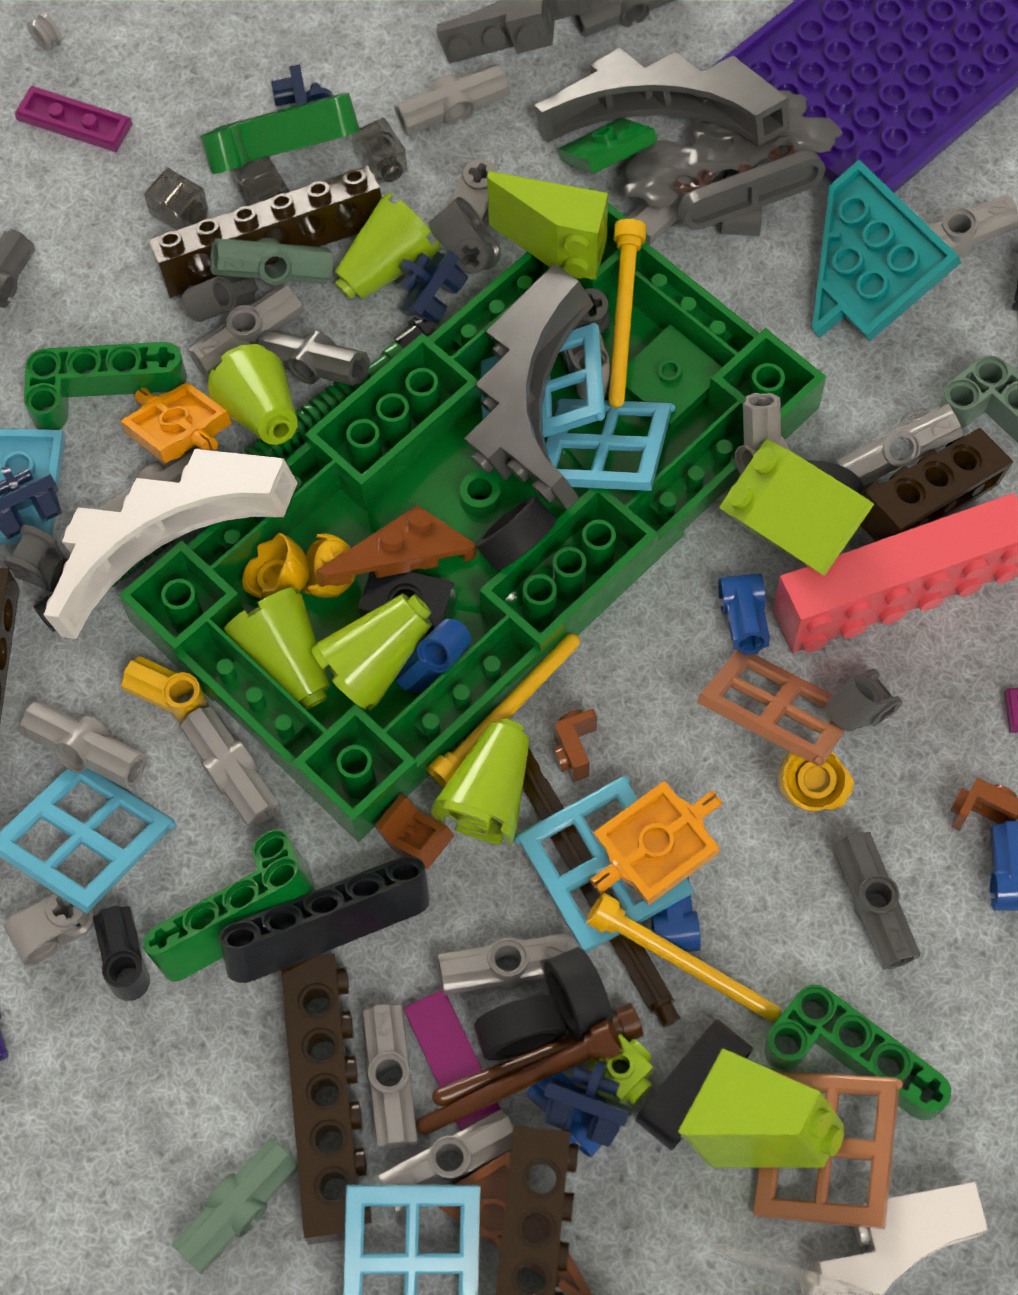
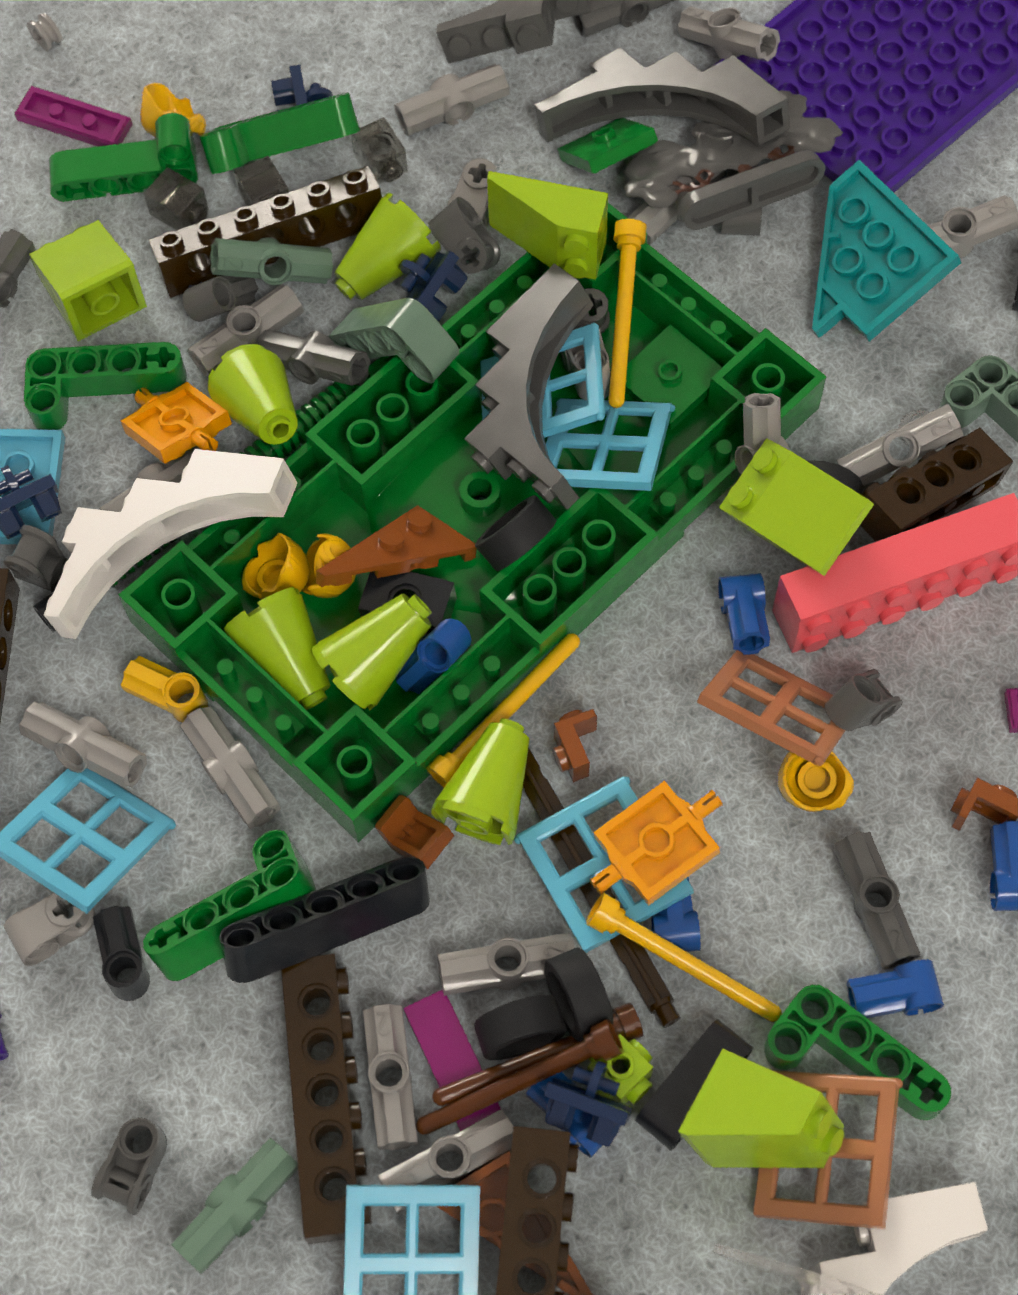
(89, 279): none -> lime slope
(124, 166): none -> green beam
(129, 1167): none -> dark grey piece
(159, 100): none -> yellow hair
(399, 329): none -> sand green beam
(729, 33): none -> light grey piece
(904, 990): none -> blue piece

